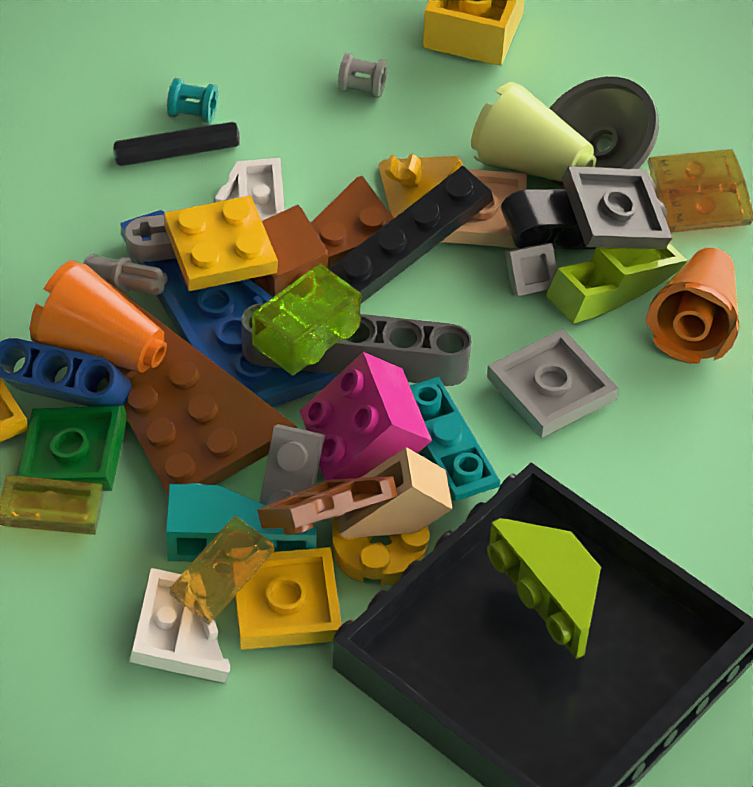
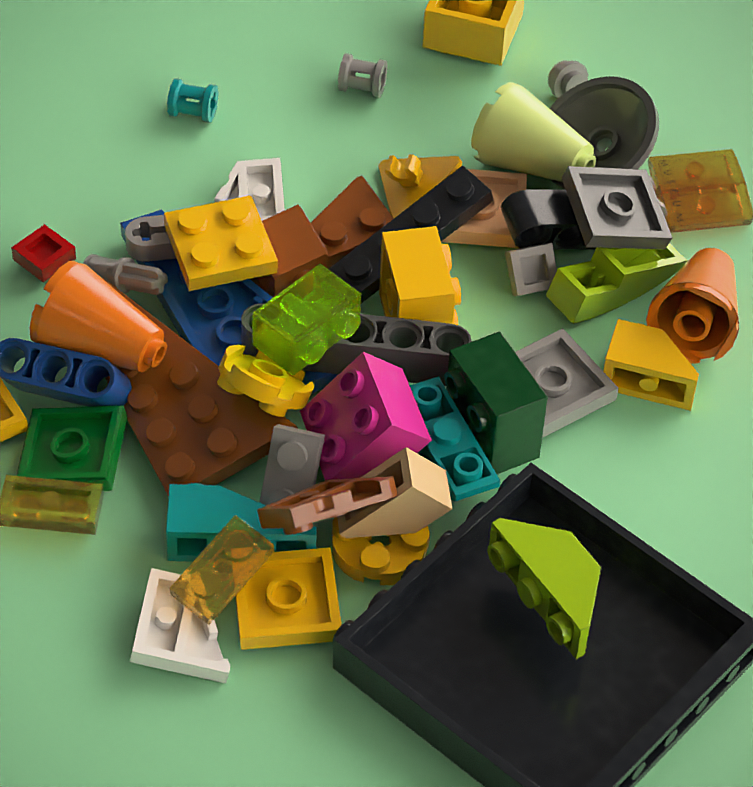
(43, 252): none -> red plate
(176, 143): black axle -> none
(263, 381): none -> yellow plate
(417, 276): none -> yellow brick
(497, 400): none -> dark green brick
(566, 76): none -> light grey plate
(650, 366): none -> yellow slope

